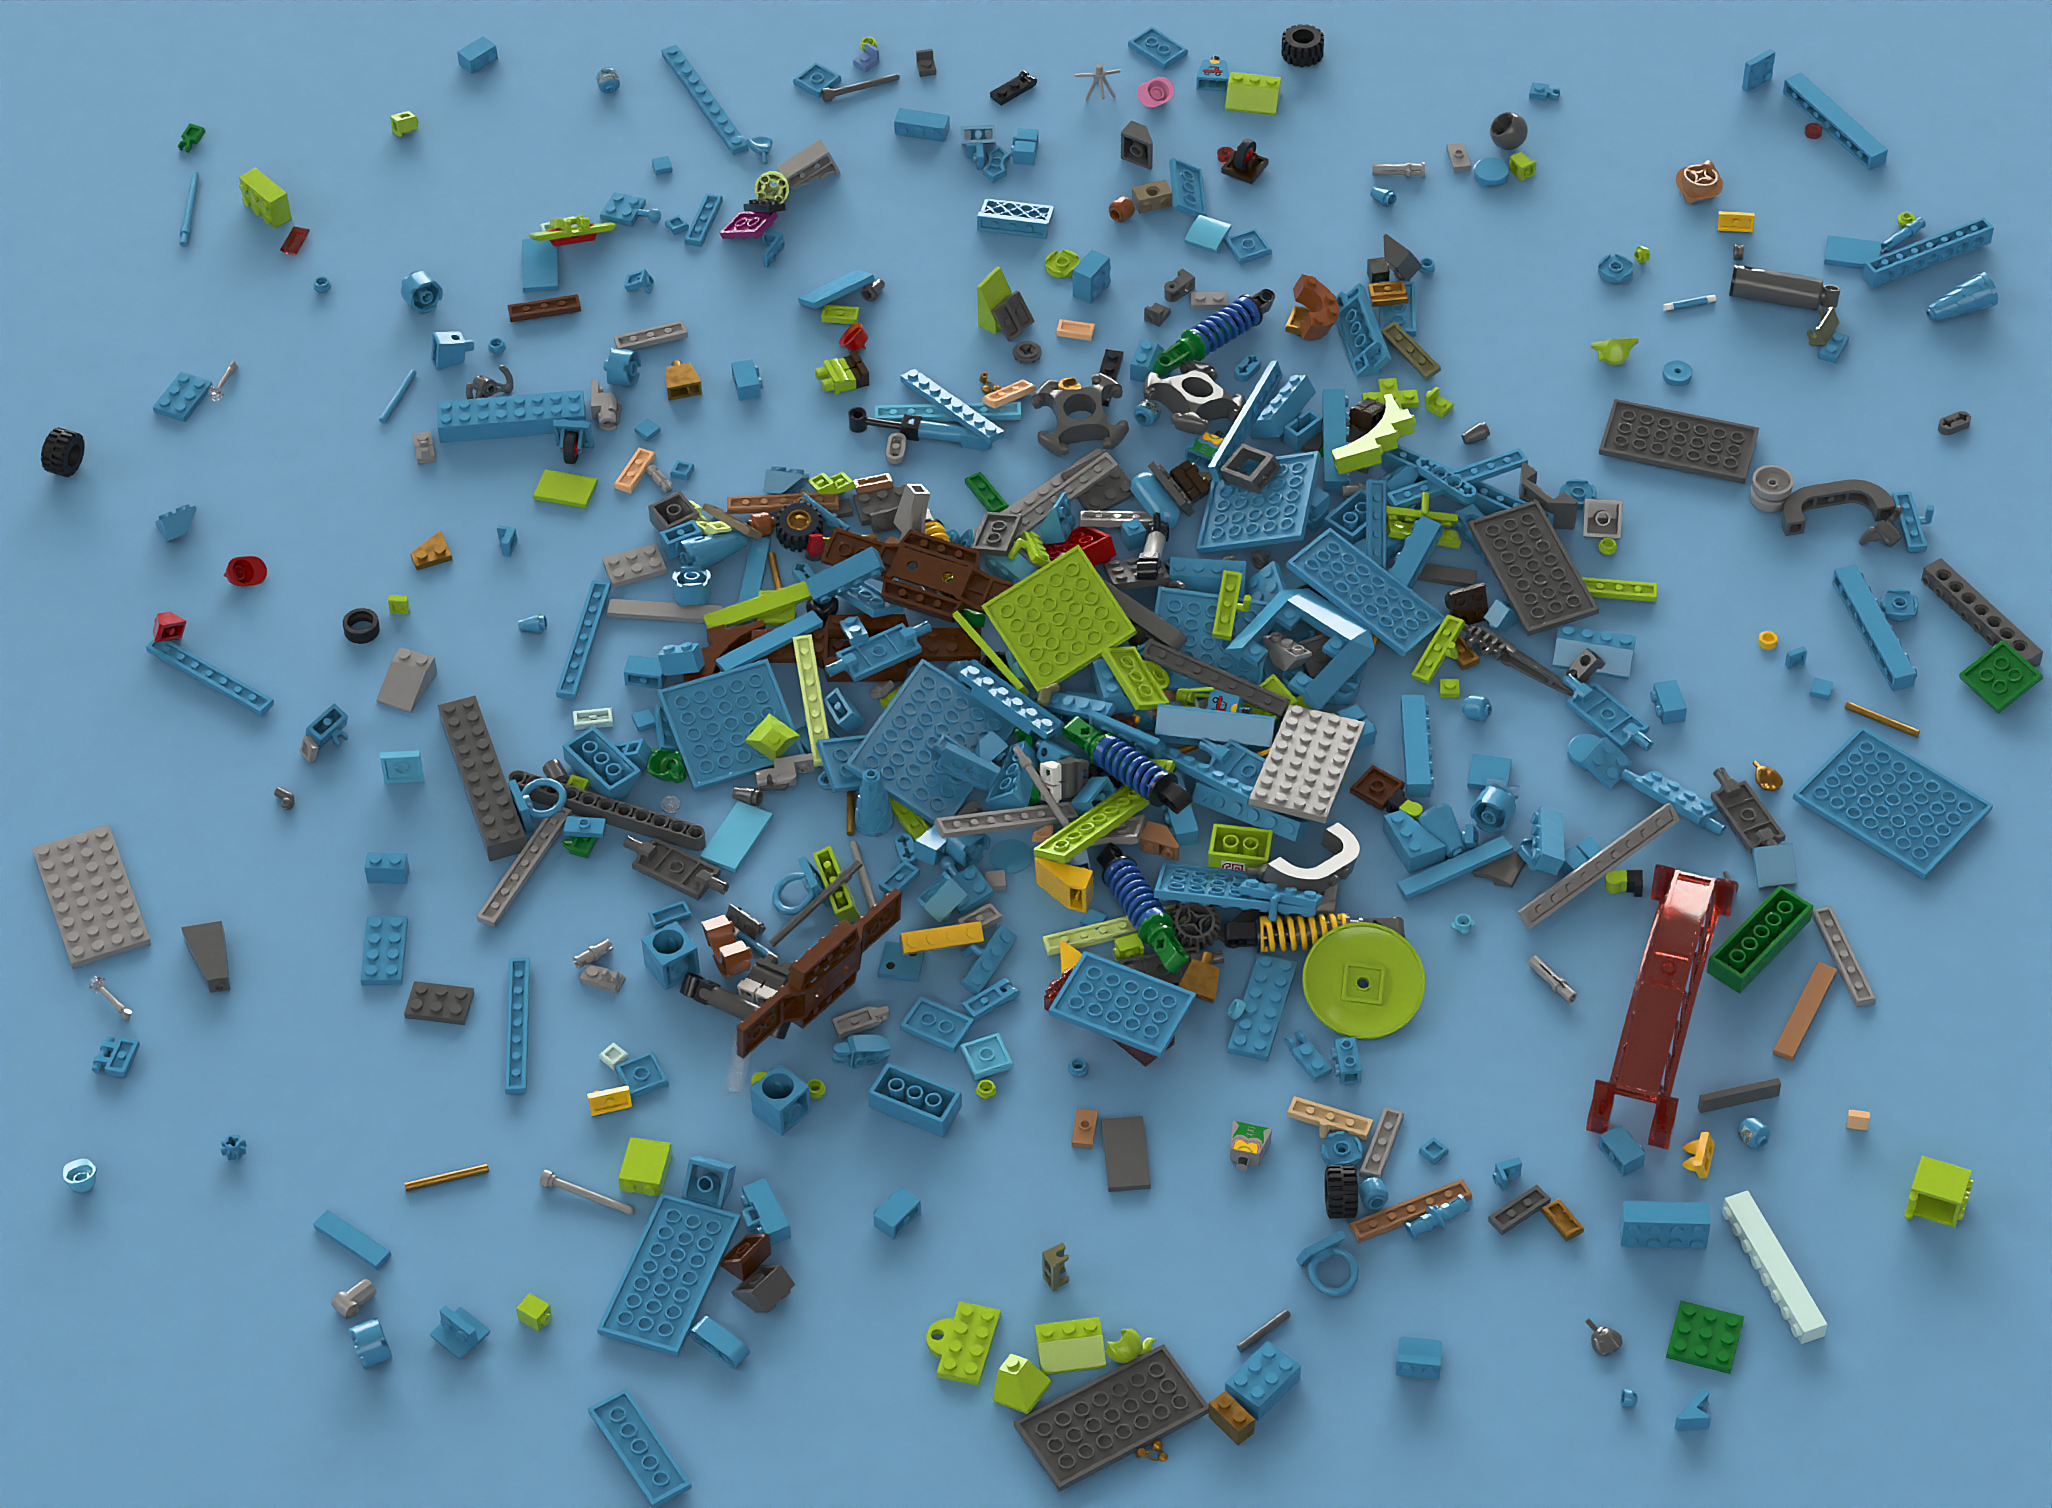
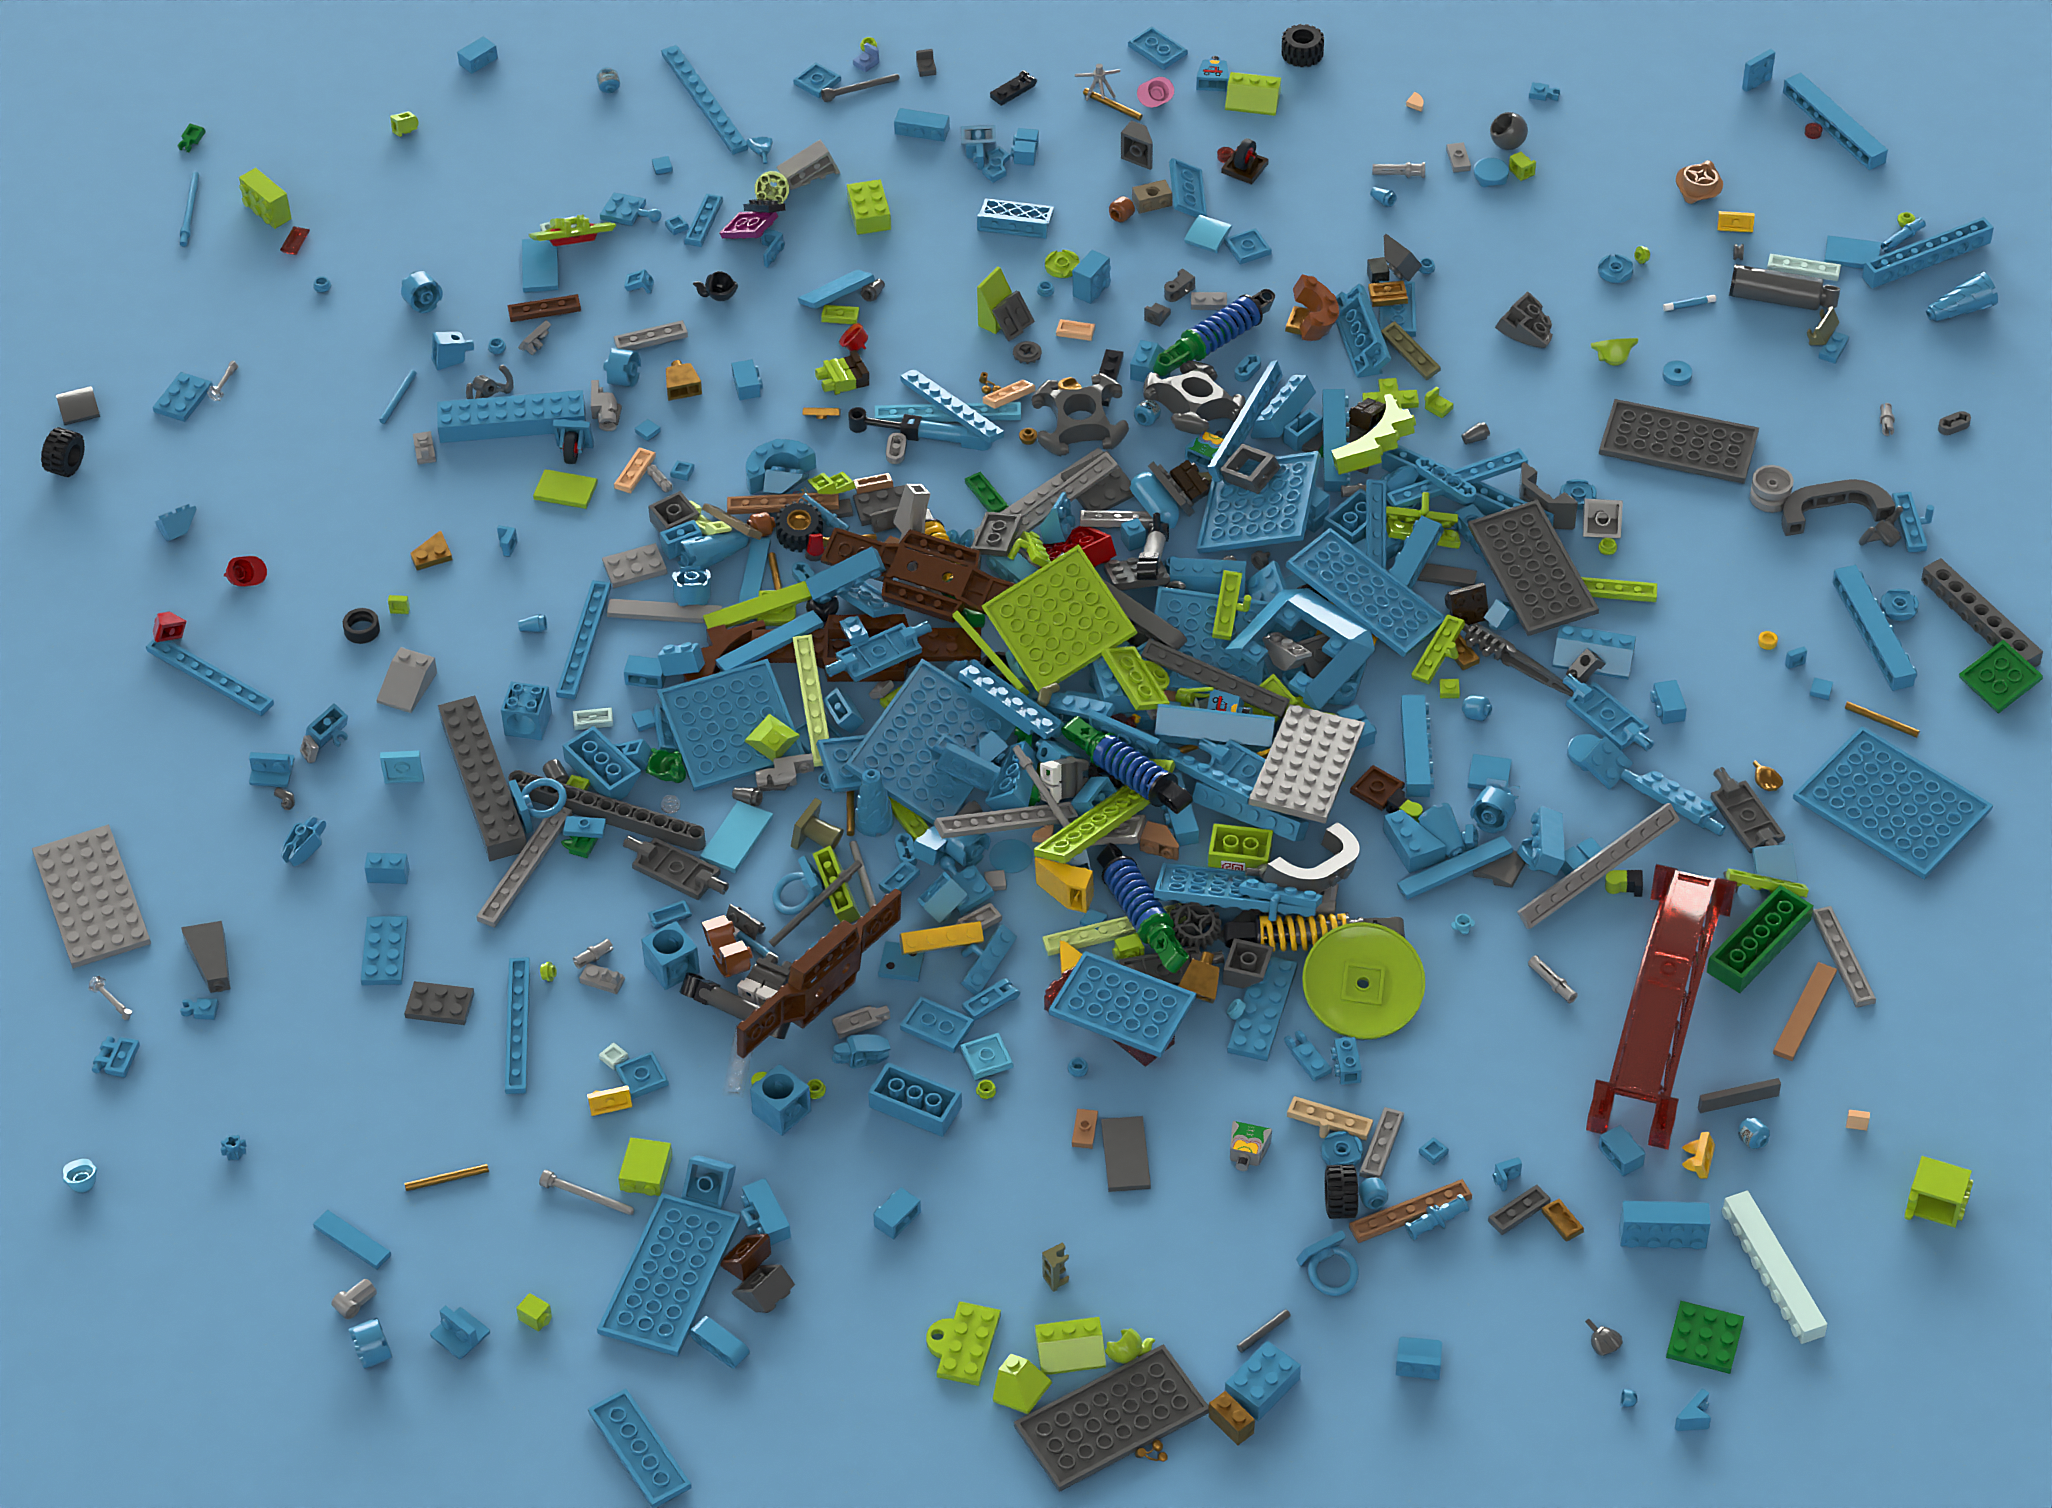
(78, 405): none -> dark grey slope
(202, 1009): none -> dark azure plate
(270, 769): none -> dark azure bracket
(303, 840): none -> dark azure hinge
(526, 710): none -> dark azure brick
(532, 340): none -> light grey plate
(548, 971): none -> lime plate
(717, 286): none -> black hair
(777, 453): none -> dark azure brick
(814, 828): none -> olive plant
(821, 413): none -> pearl gold plate
(868, 207): none -> lime brick
(1028, 436): none -> pearl gold plate
(1045, 289): none -> dark azure plate
(1114, 105): none -> pearl gold bar
(1246, 963): none -> dark grey slope
(1415, 102): none -> light nougat tile
(1526, 322): none -> dark grey brick
(1758, 882): none -> lime plate
(1804, 267): none -> light aqua tile
(1887, 419): none -> light grey pin

